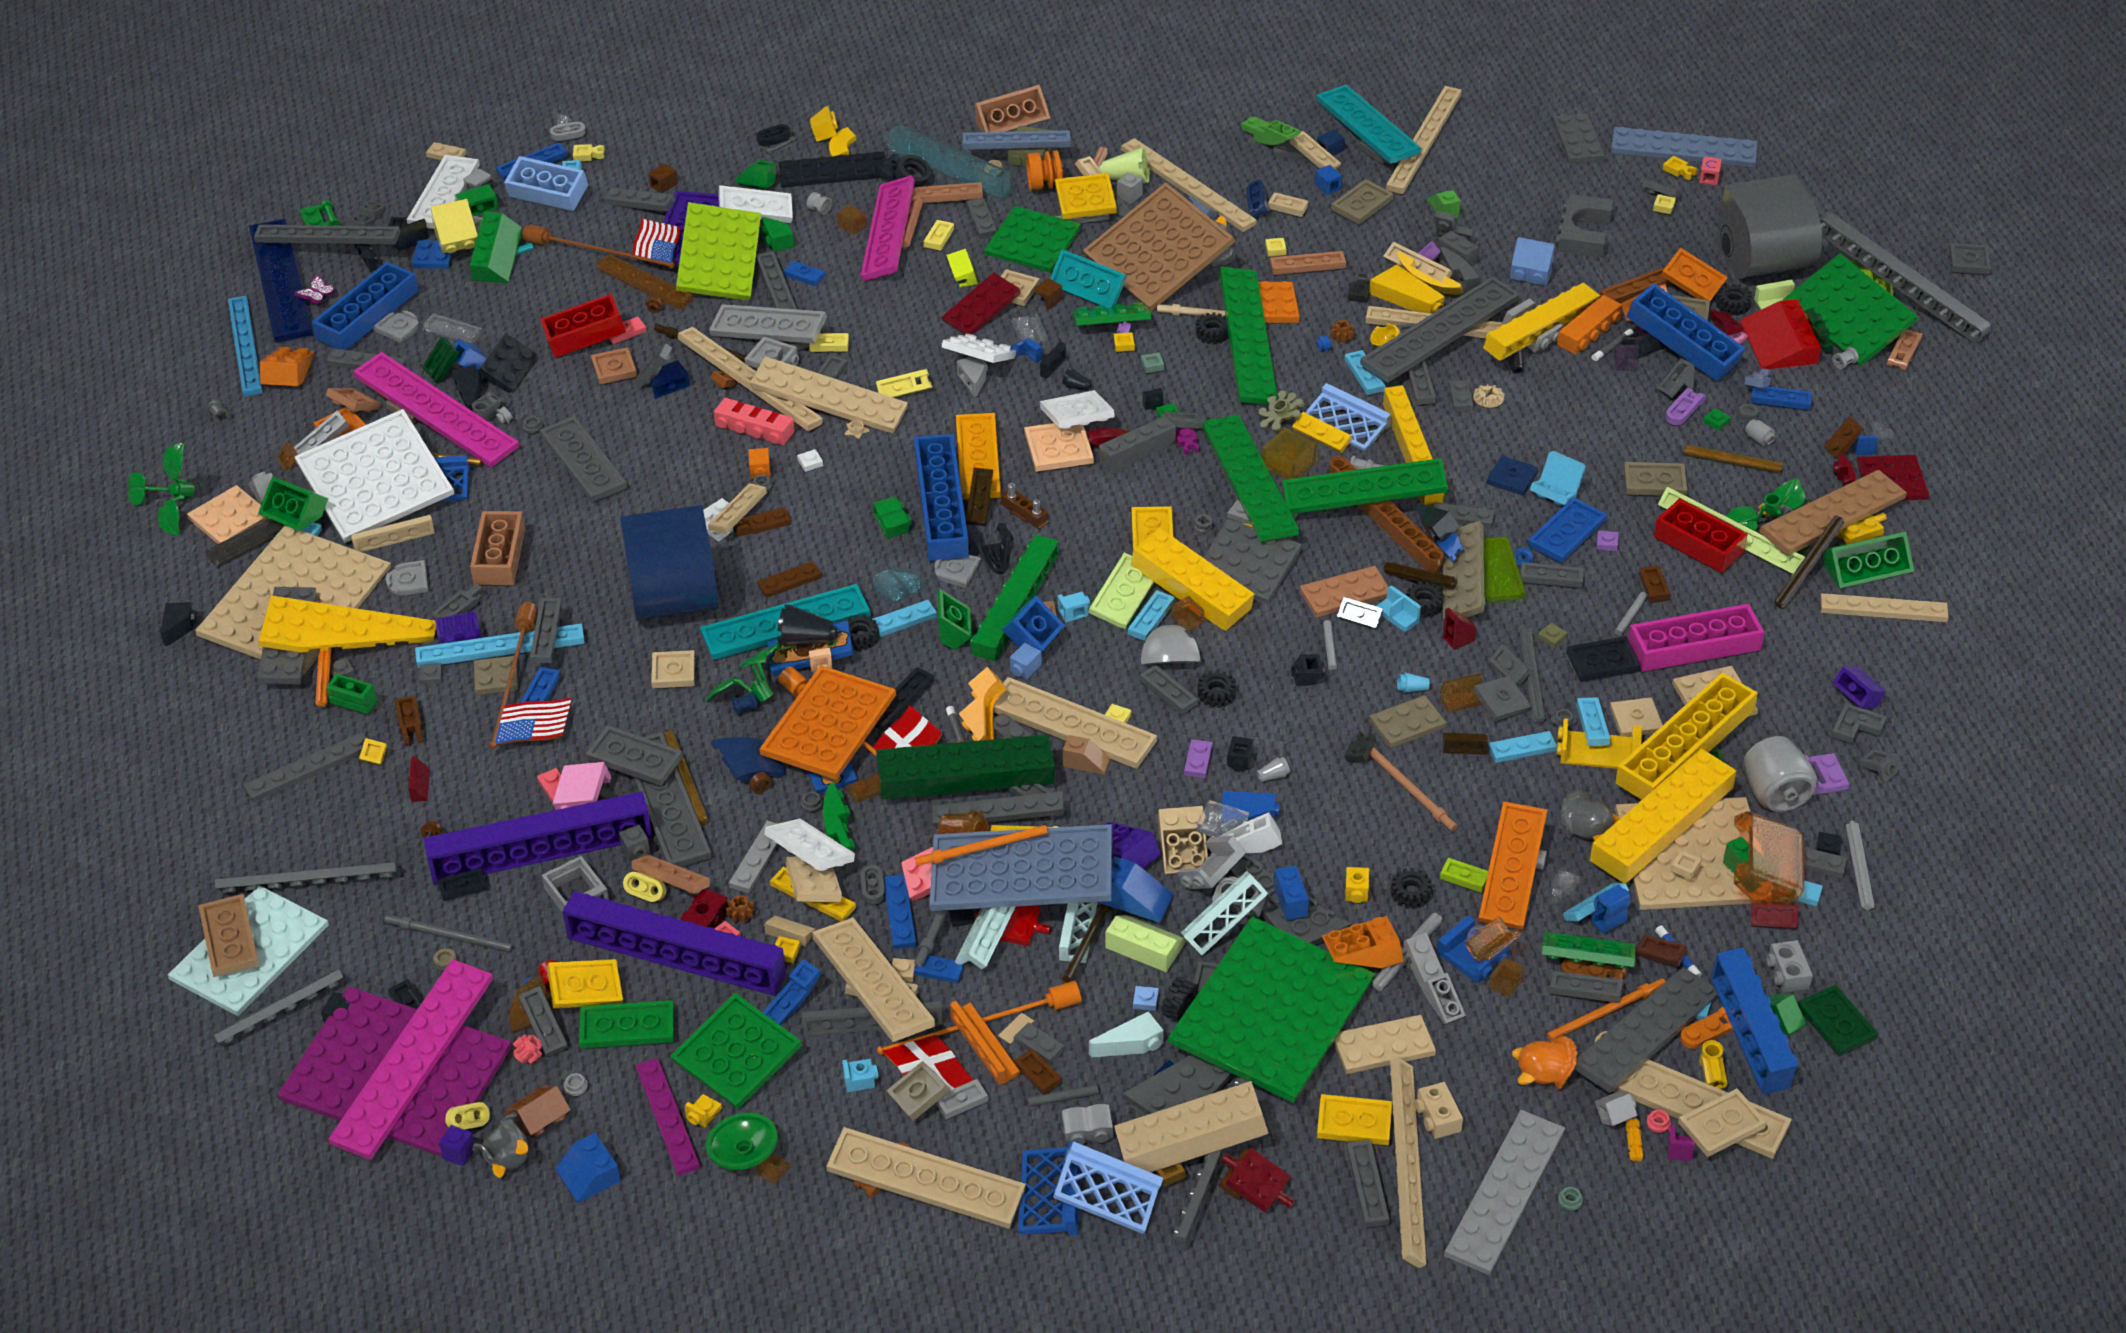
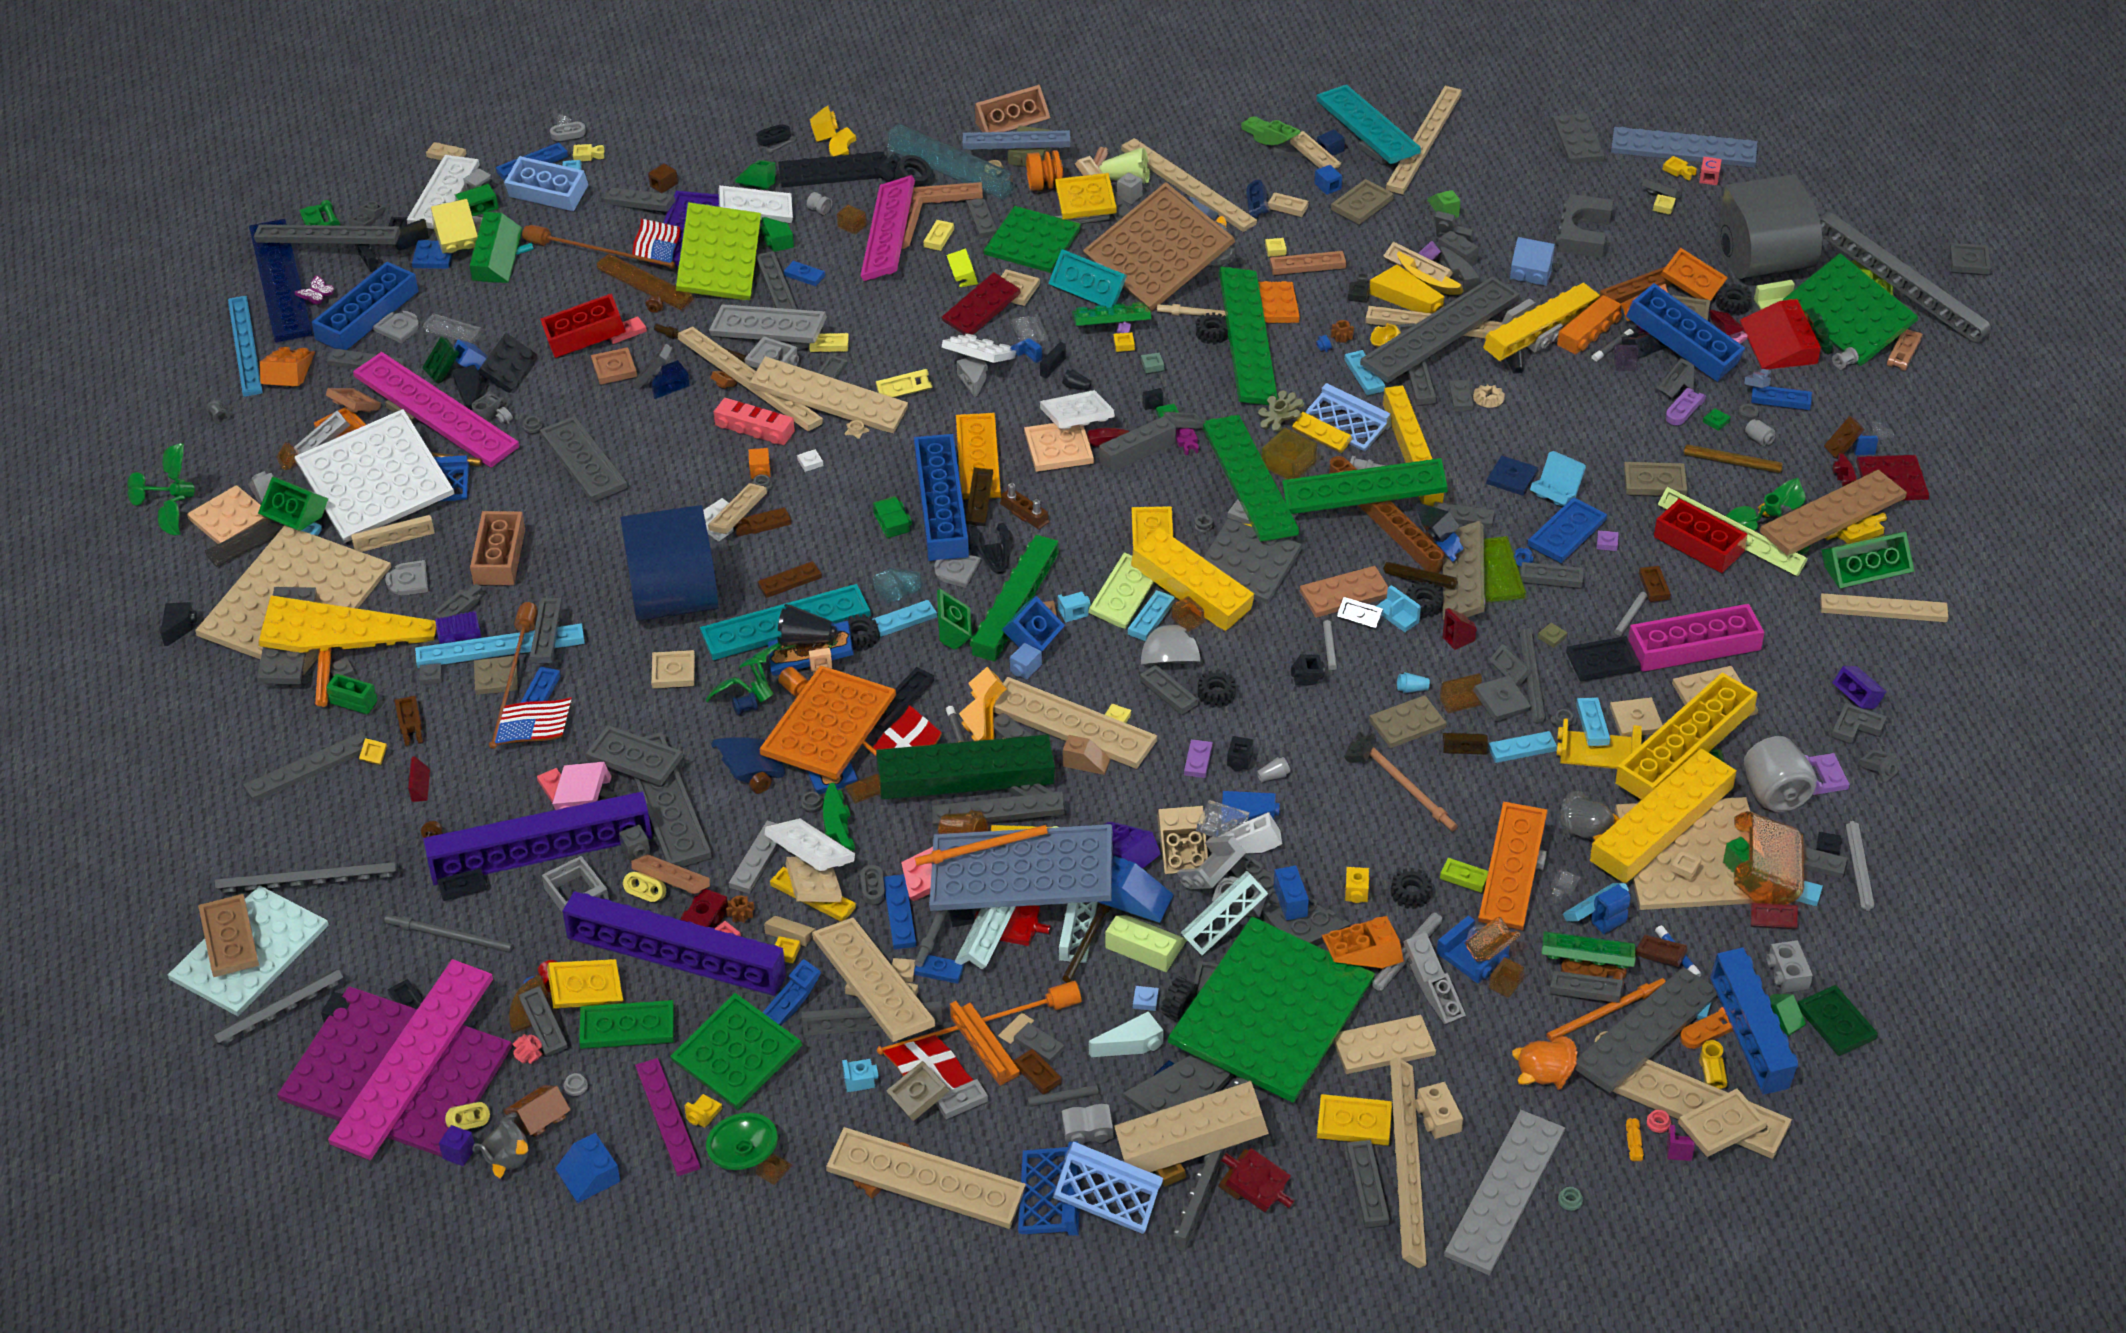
(443, 958): dark tan tile -> none
(687, 780): pearl gold axle -> none
(1051, 291): reddish brown panel -> none
(1616, 1108): light grey brick -> none
(1809, 562): dark brown axle -> none

